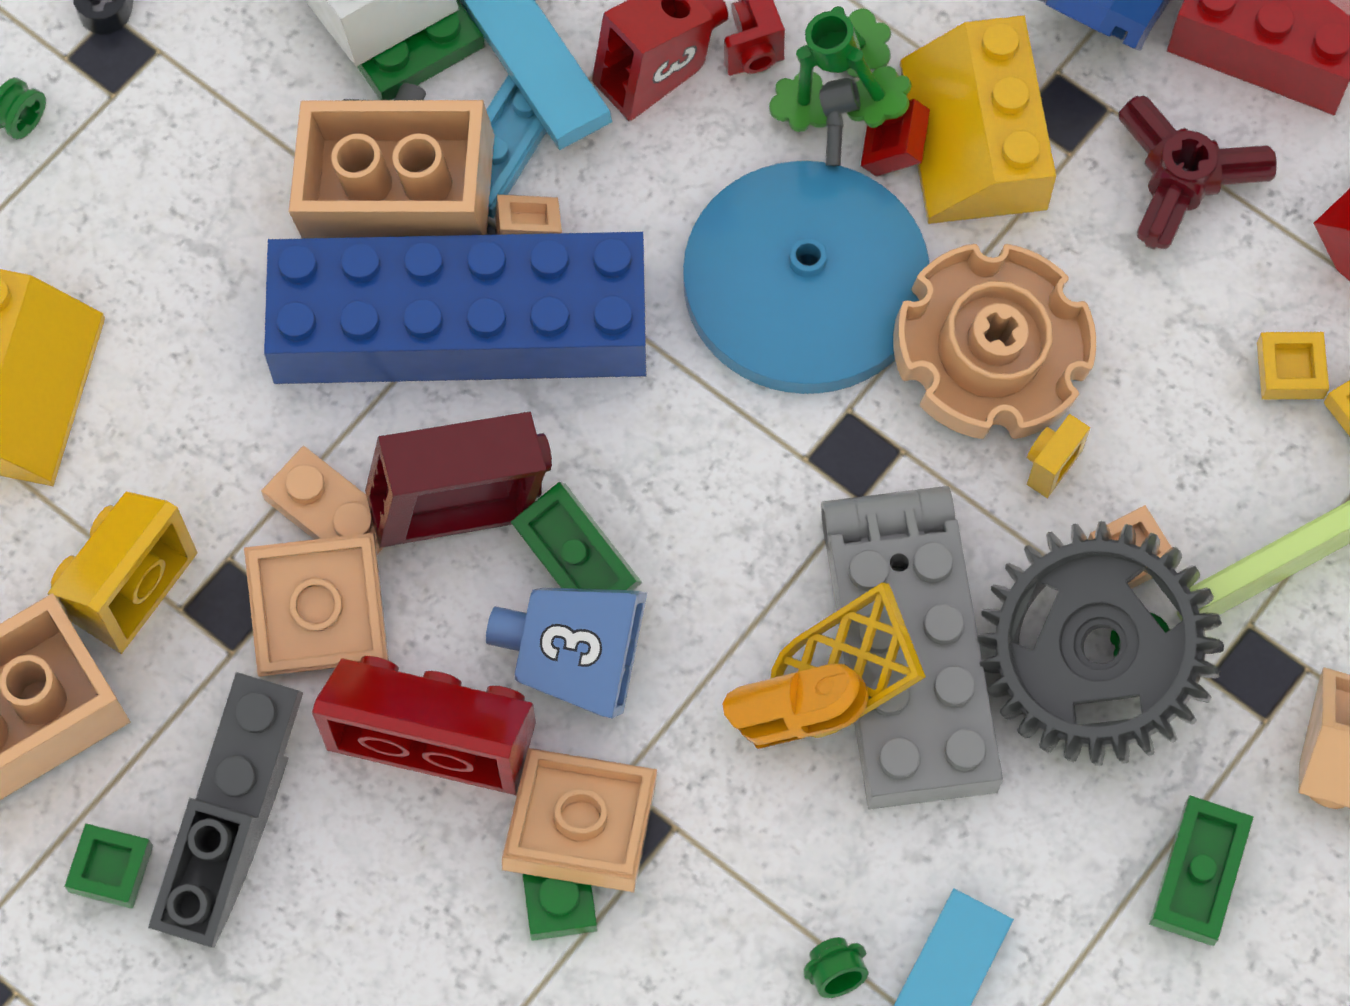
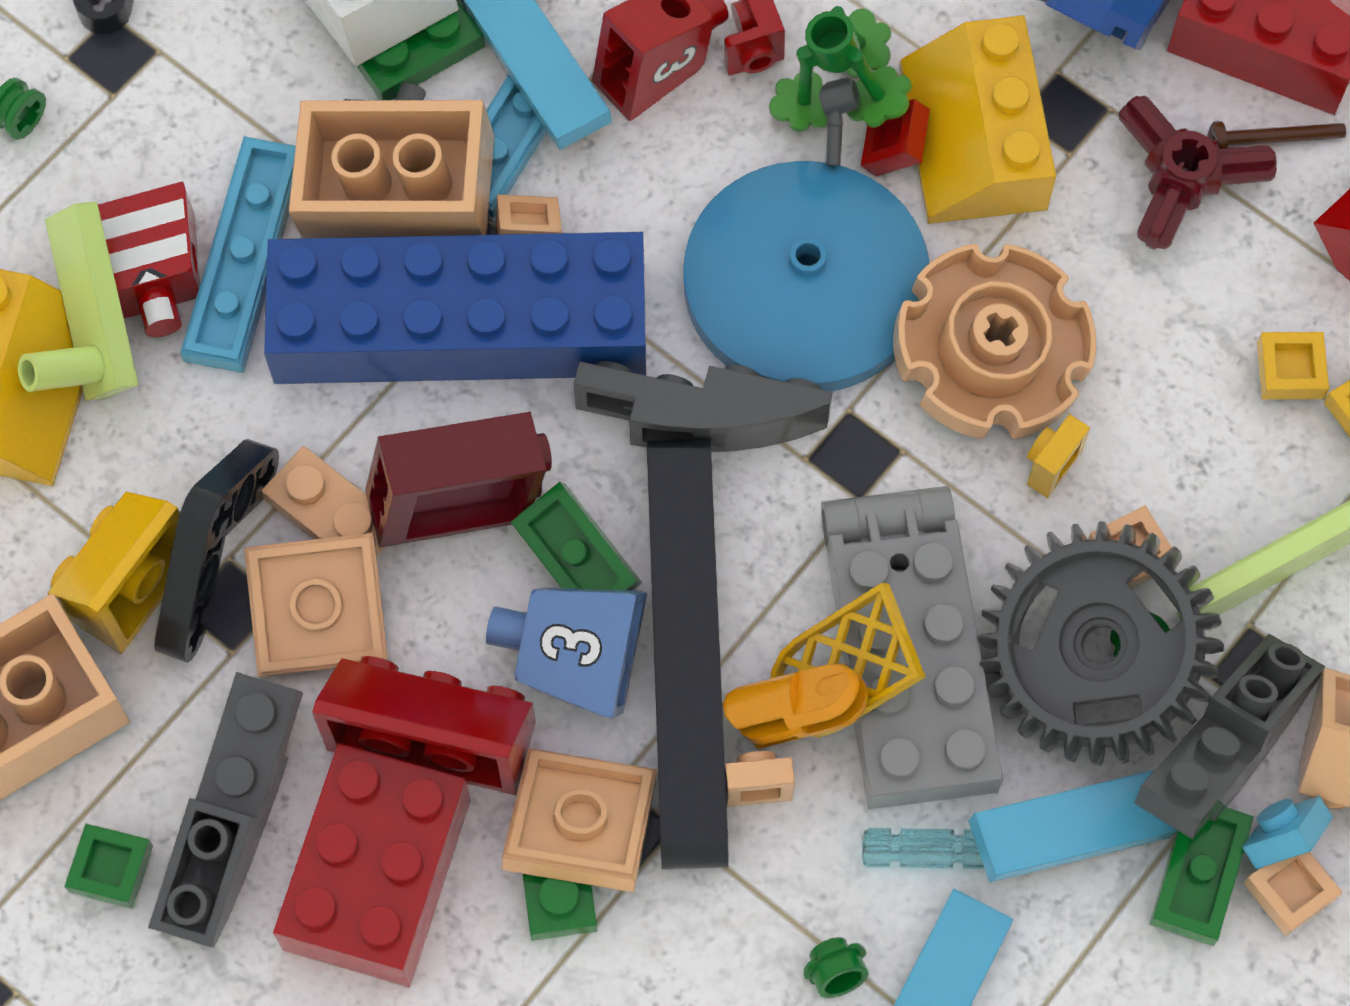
(93, 312): none -> yellowish green piece
(153, 255): none -> red torso
(206, 518): none -> black beam
(236, 267): none -> medium azure tile
(373, 865): none -> red brick
(687, 656): none -> black beam
(731, 409): none -> dark grey slope
(759, 779): none -> light nougat plate
(920, 848): none -> clear light blue axle
(1065, 828): none -> medium azure tile
(1231, 737): none -> dark grey slope
(1274, 135): none -> reddish brown piece
(1287, 831): none -> medium azure plate
(1293, 890): none -> light nougat plate

